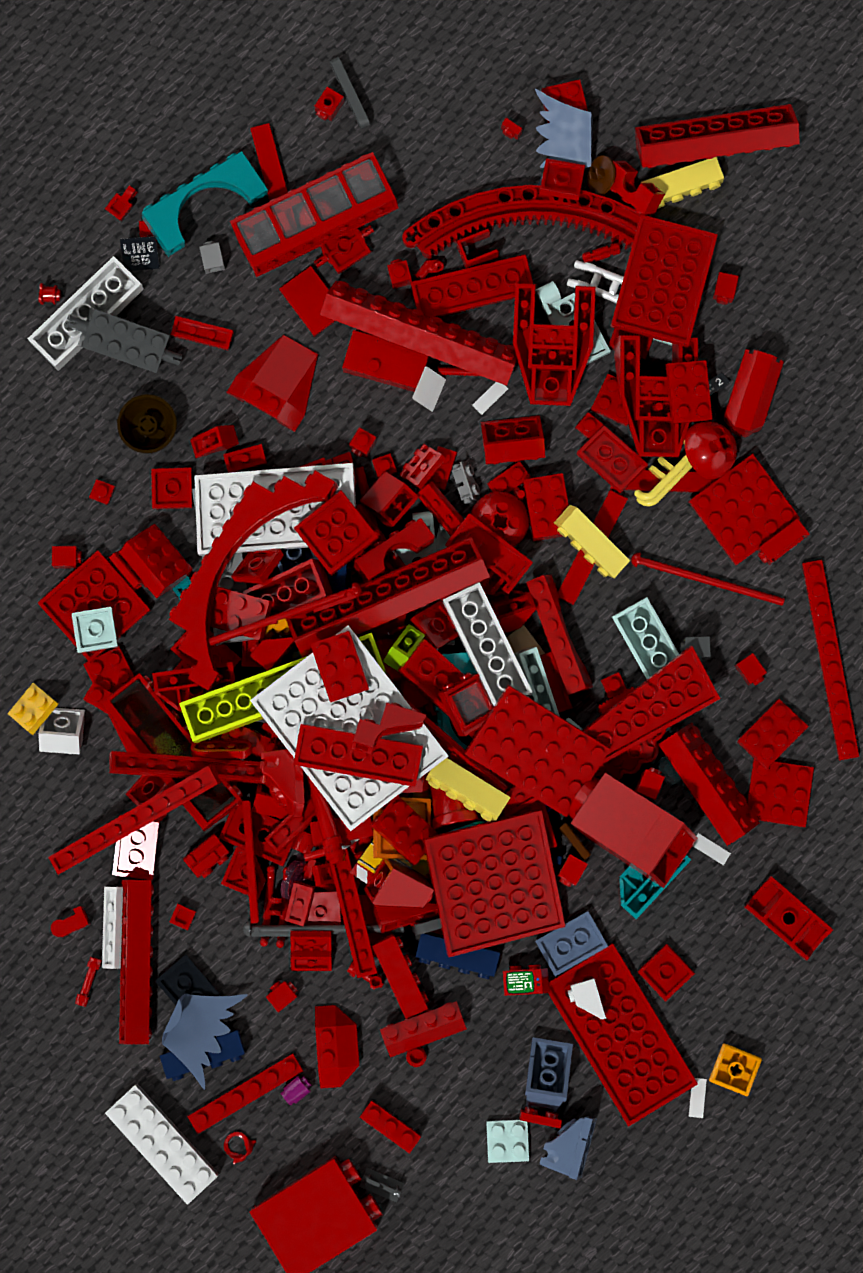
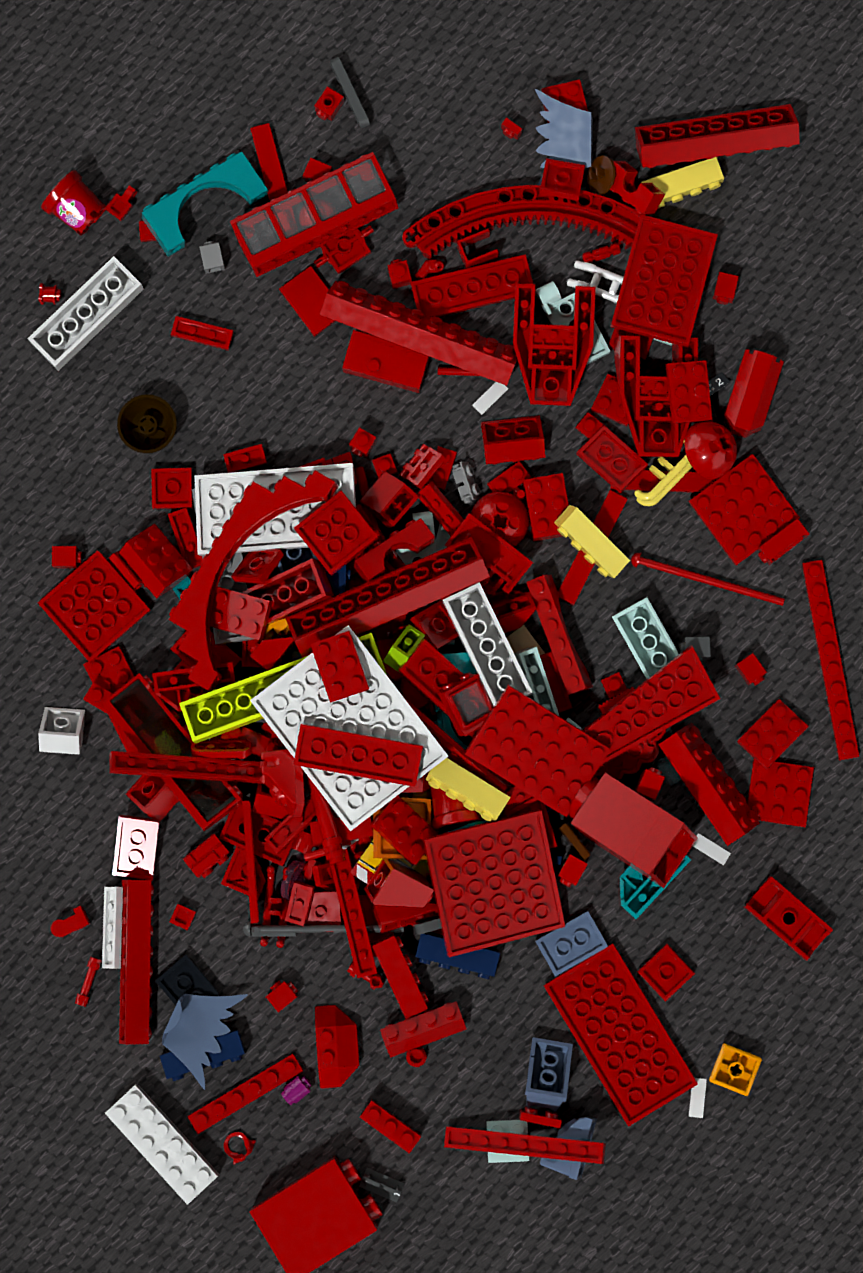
(33, 708): yellow plate -> none
(74, 203): none -> red piece
(94, 630): light aqua plate -> none
(102, 492): red plate -> none
(123, 340): dark grey brick -> none
(134, 819): red plate -> none
(139, 253): black sticker -> none
(185, 536): none -> red plate
(214, 440): red arch -> none
(278, 382): red wedge -> none
(311, 950): red slope -> none
(315, 170): none -> red brick
(316, 605): red bar -> none
(394, 720): red arch -> none
(429, 388): white sticker -> none
(525, 981): brick -> none
(525, 1145): none -> red plate
(587, 997): white slope -> none

